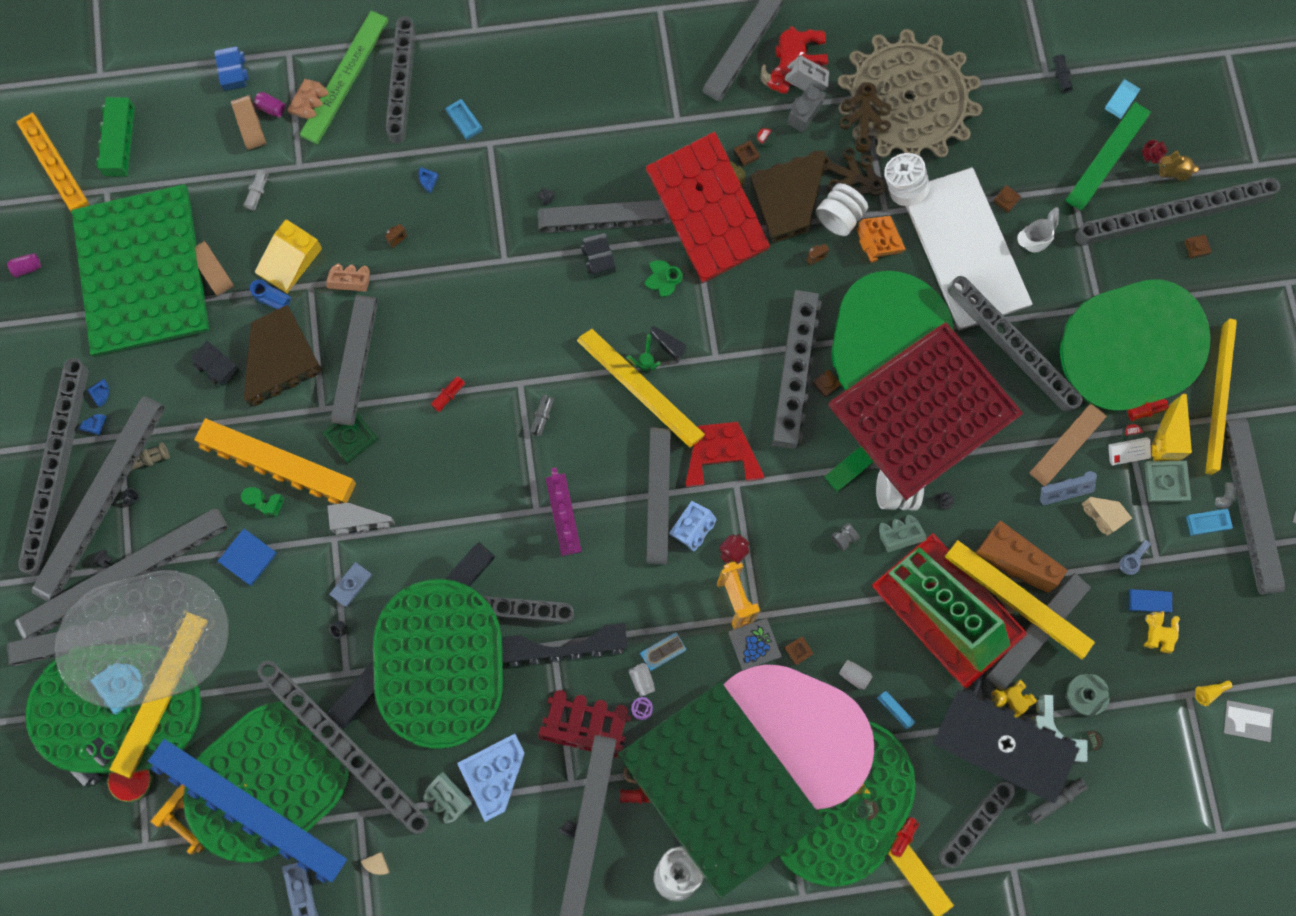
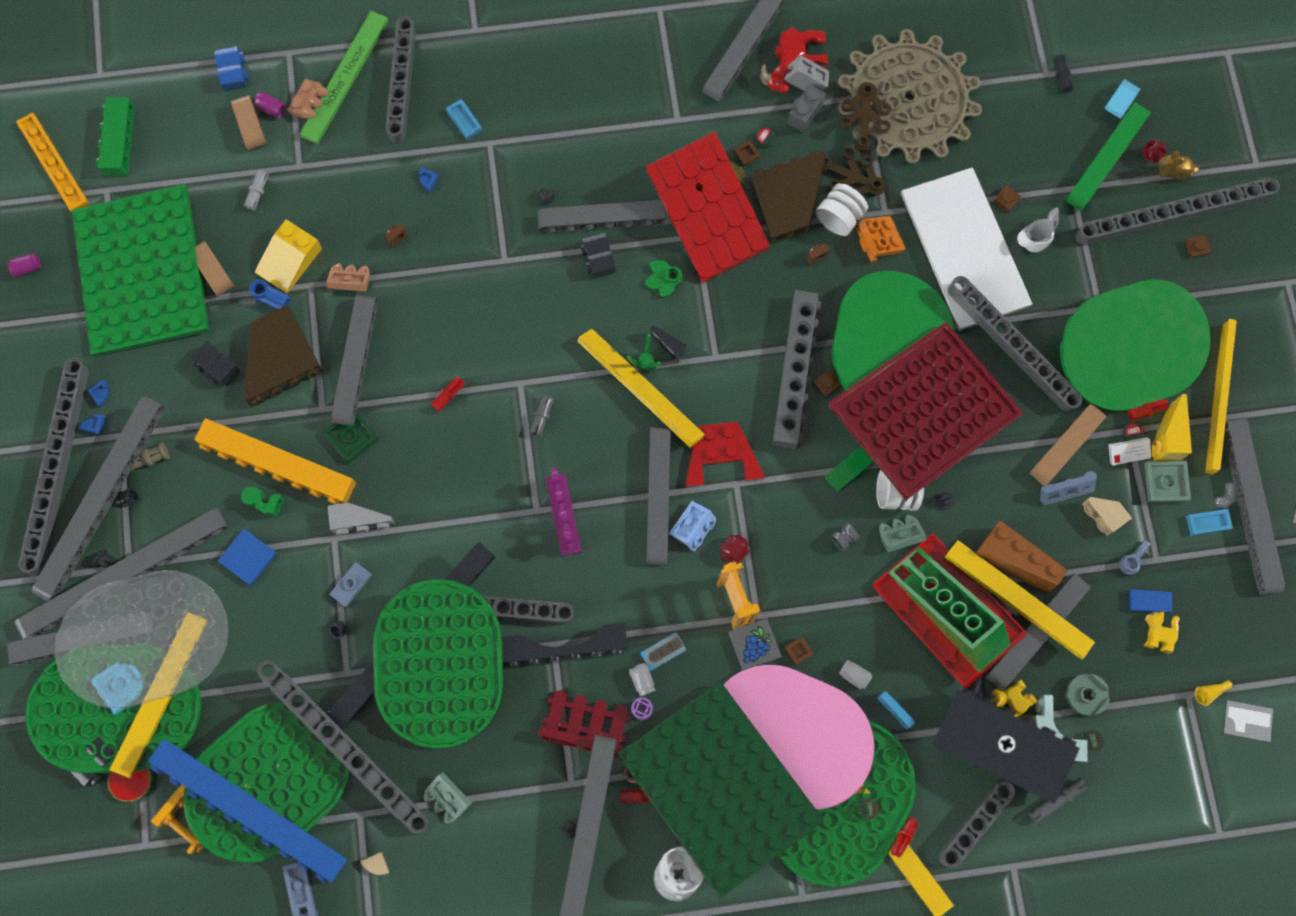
(493, 775): light blue plate -> none
(907, 179): white wheel -> none

